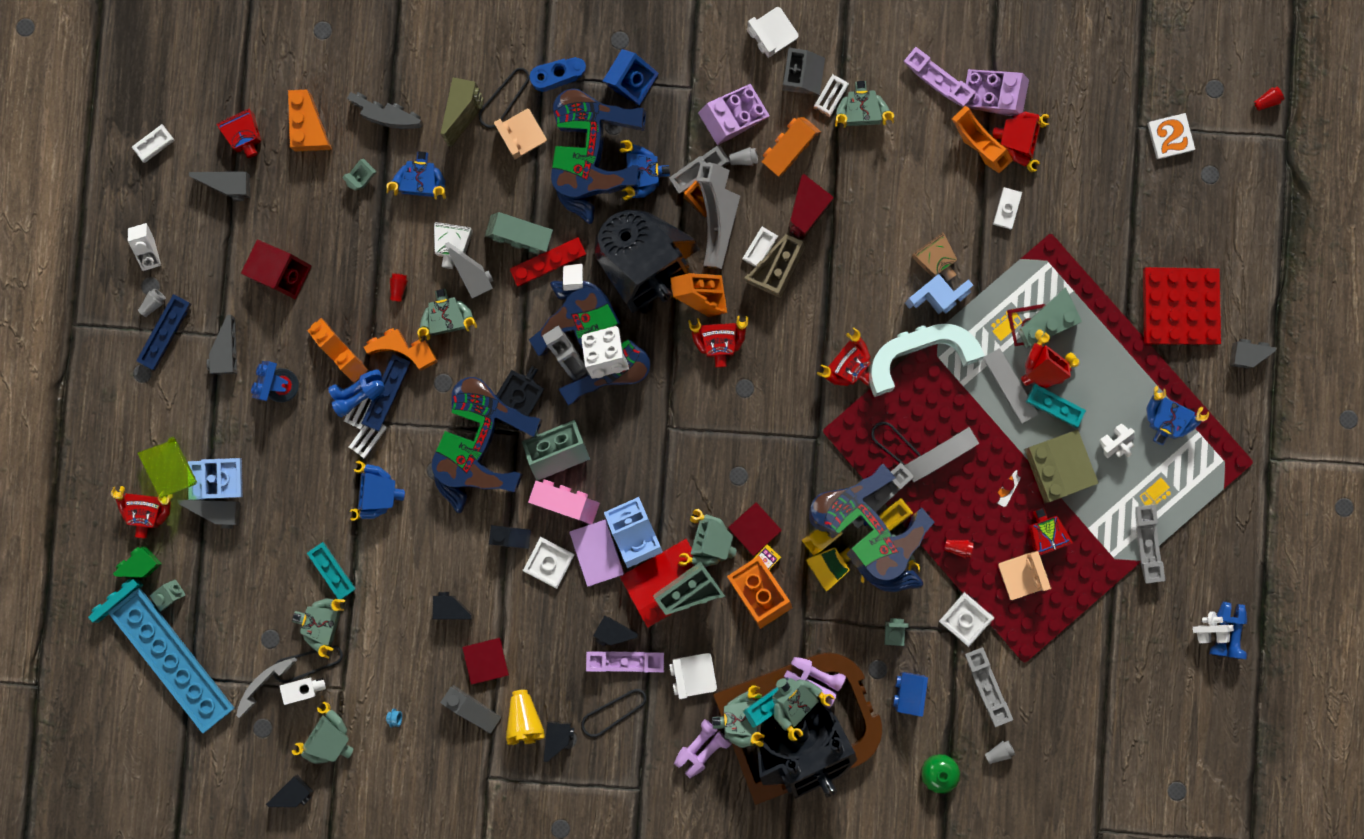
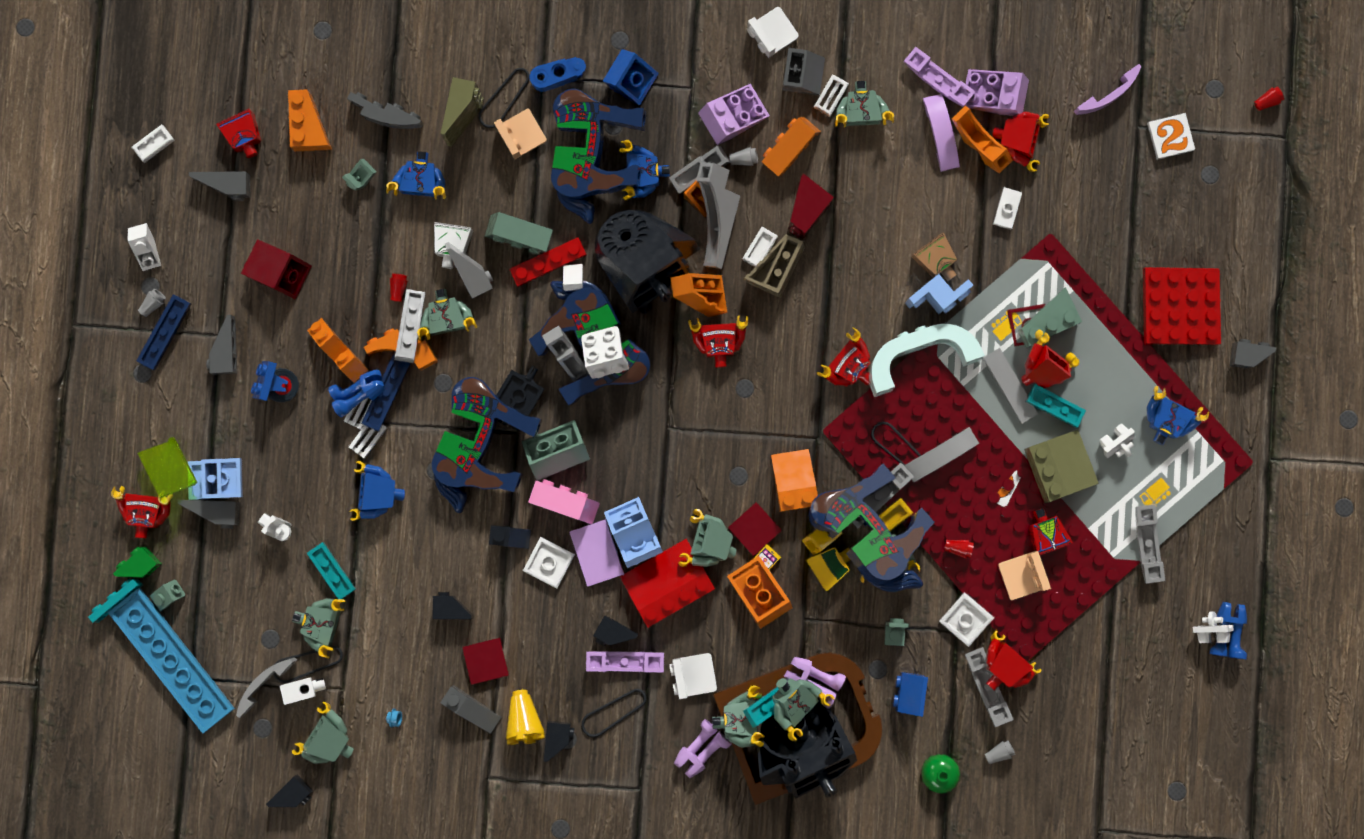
(275, 527): none -> white hips
(409, 326): none -> tile
(688, 590): sand green wedge -> none
(794, 479): none -> orange slope
(942, 132): none -> lavender slope
(1007, 665): none -> red torso
(1092, 105): none -> lavender slope

